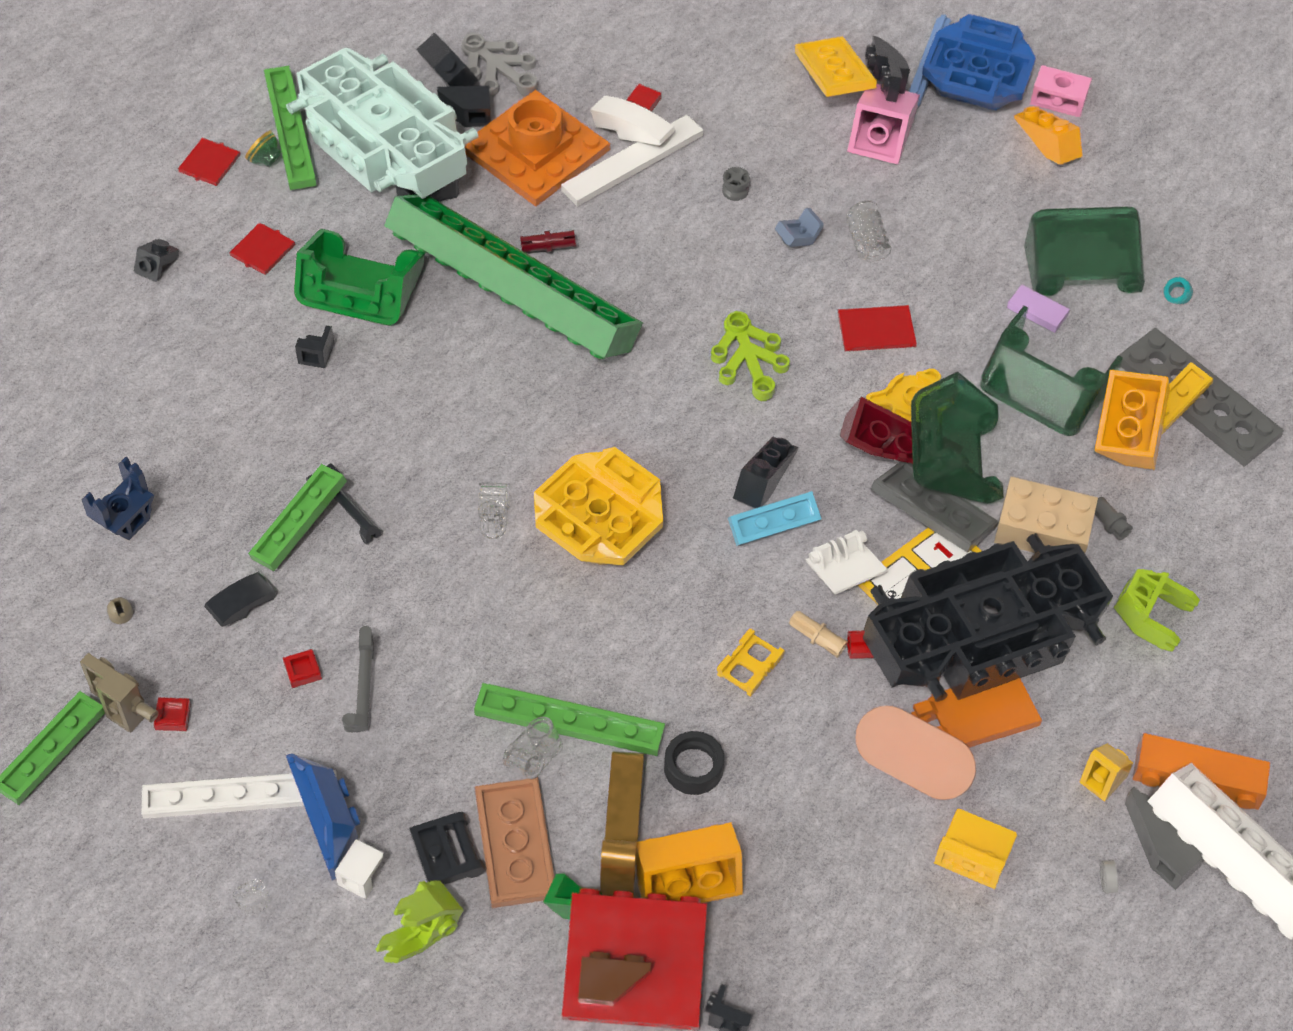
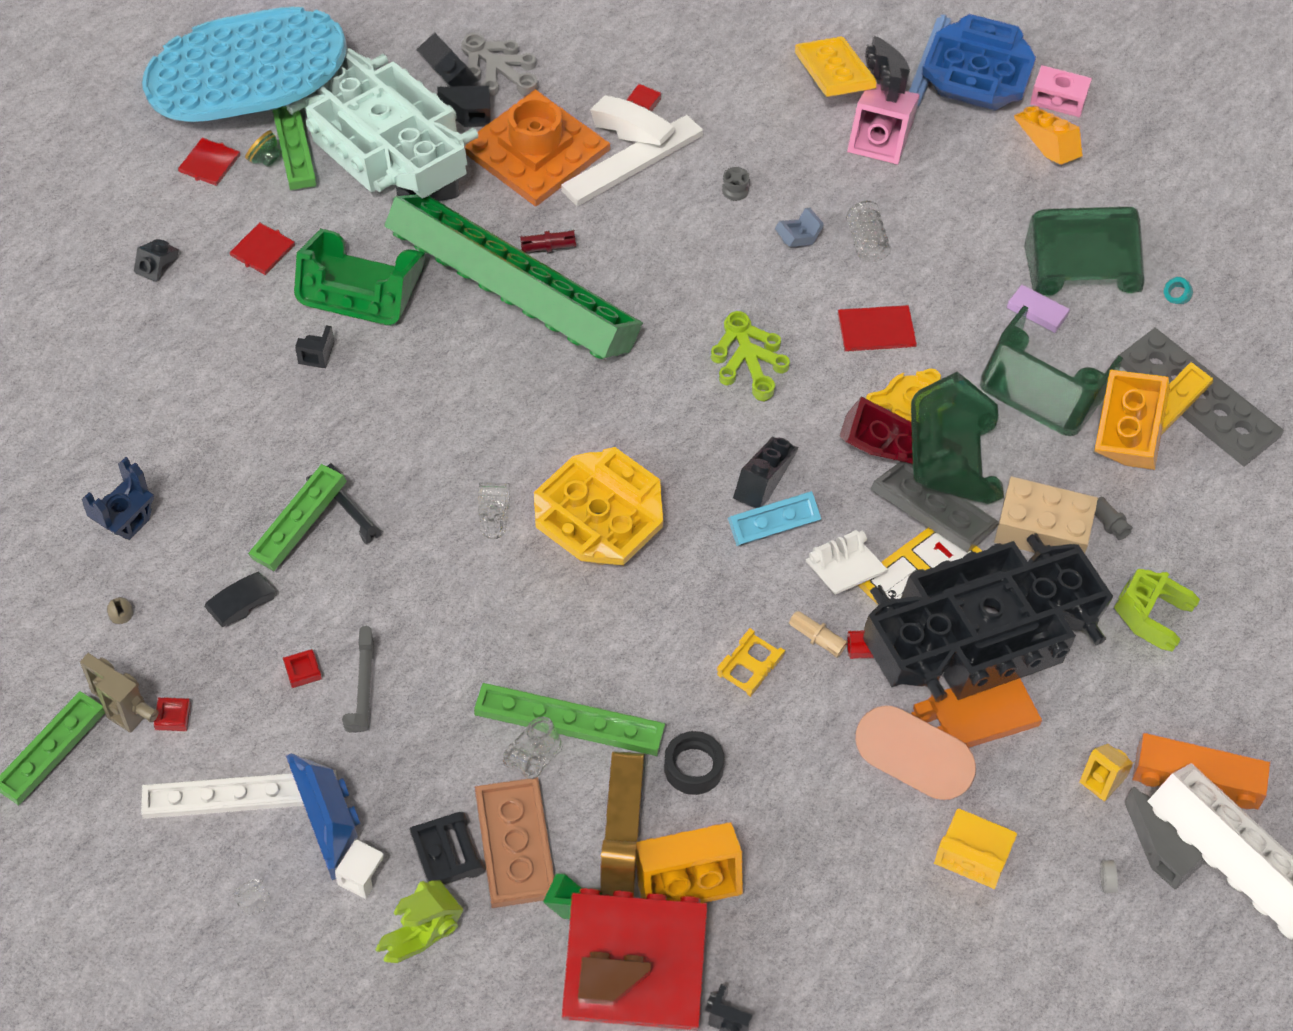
(244, 64): none -> medium azure tile

